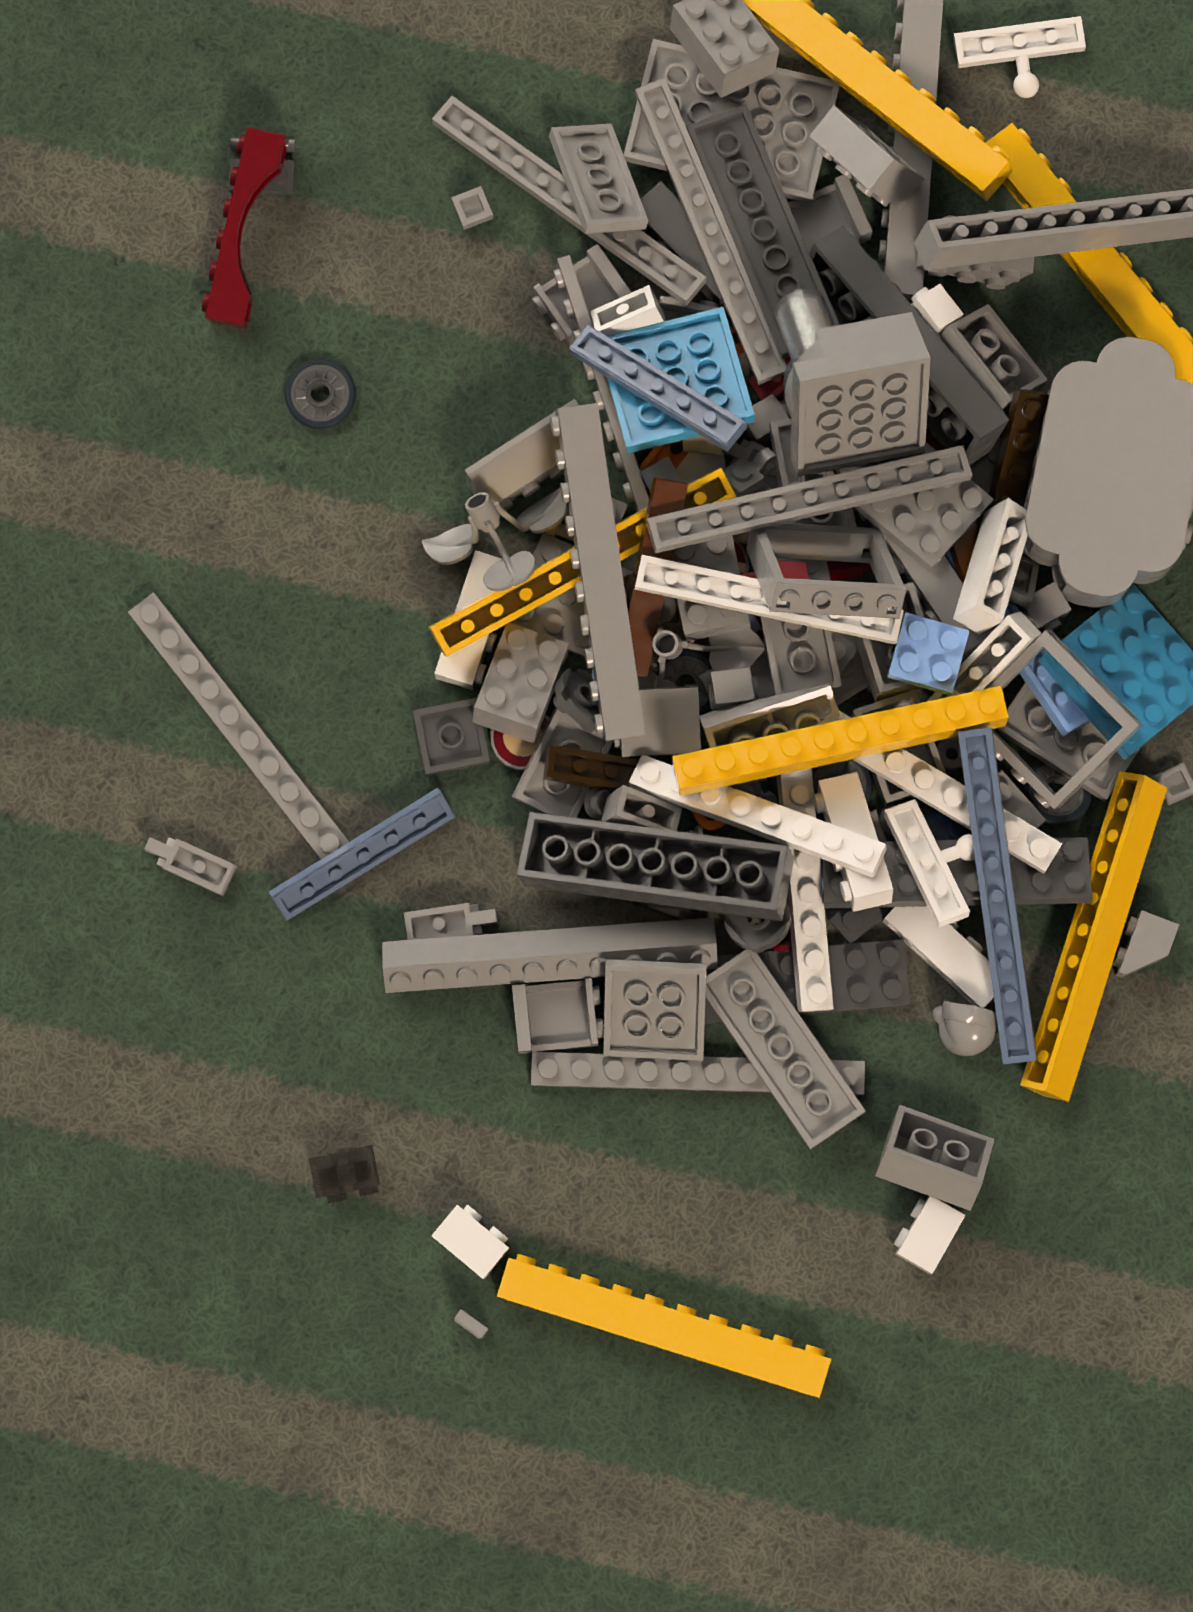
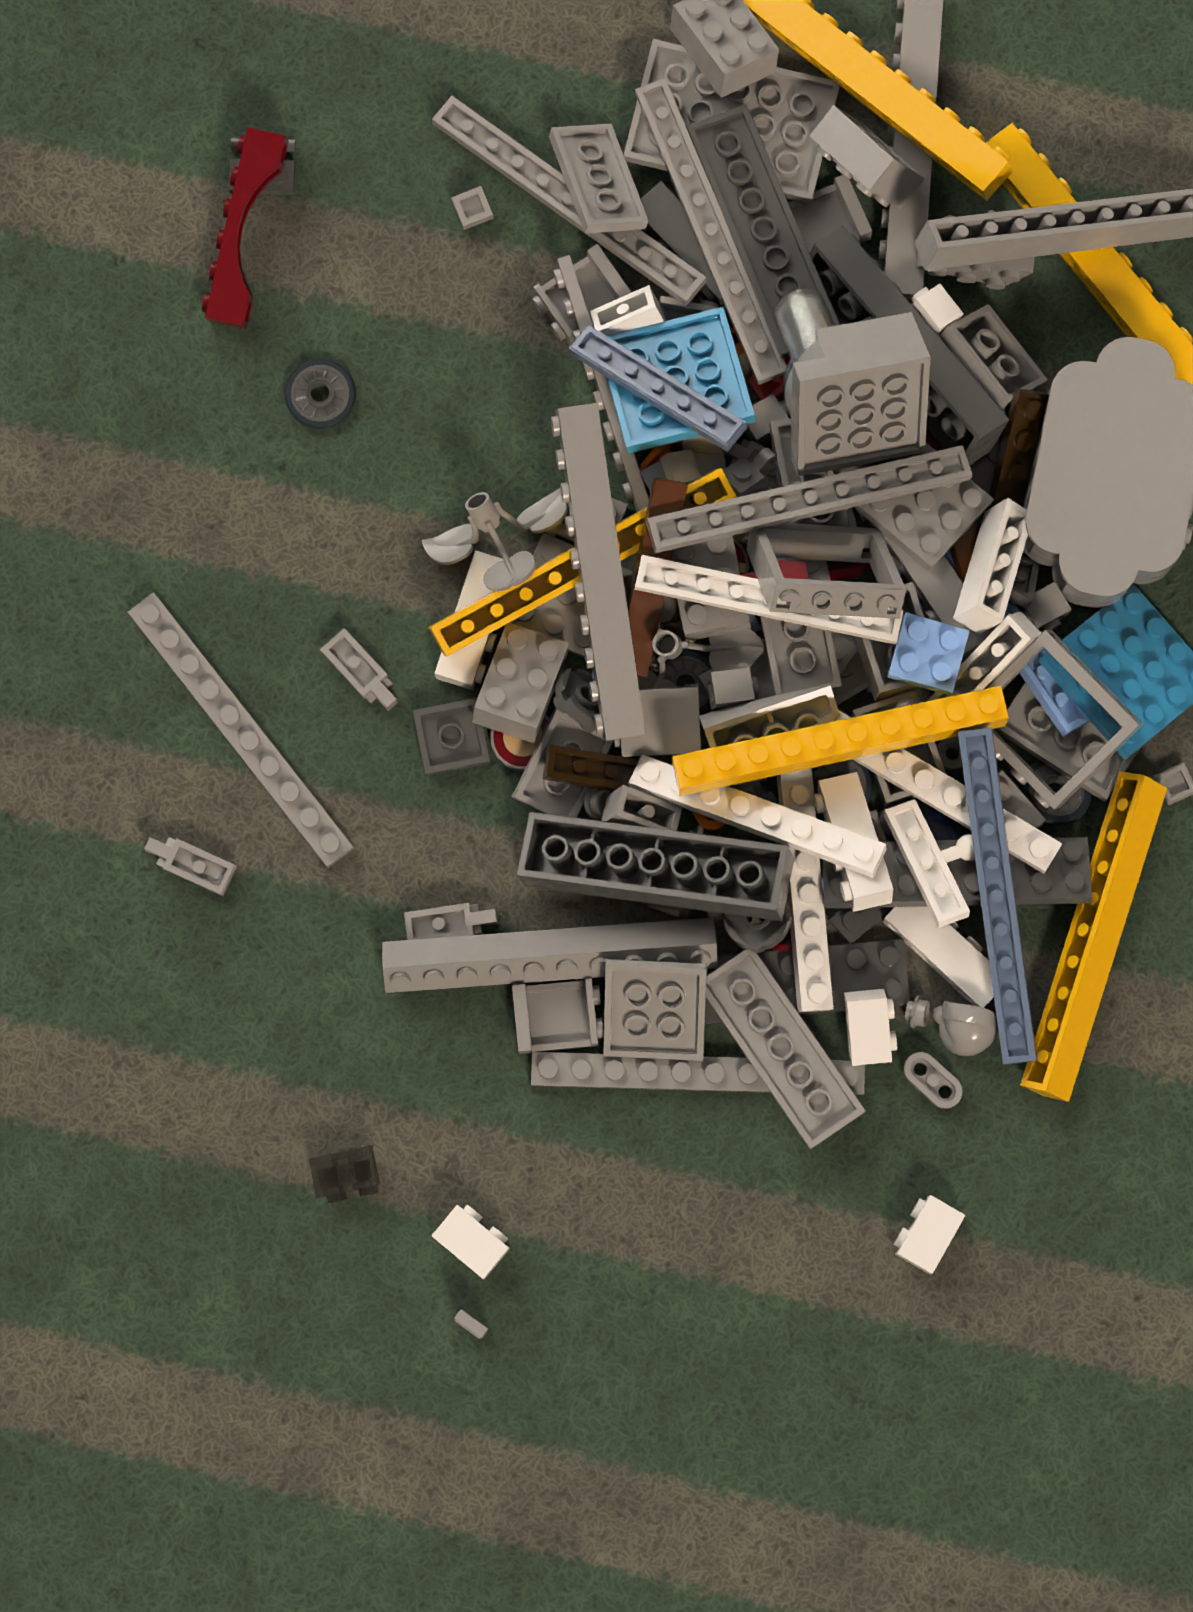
(359, 669): none -> light grey hinge
(362, 854): sand blue tile -> none
(518, 464): light grey slope -> none
(664, 1327): yellow brick -> none
(681, 466): none -> light grey tile
(868, 1027): none -> white brick
(917, 1012): none -> light grey plate
(934, 1078): none -> light grey plate
(935, 1157): light grey brick -> none
(1020, 44): white plate -> none
(1147, 943): light grey slope -> none

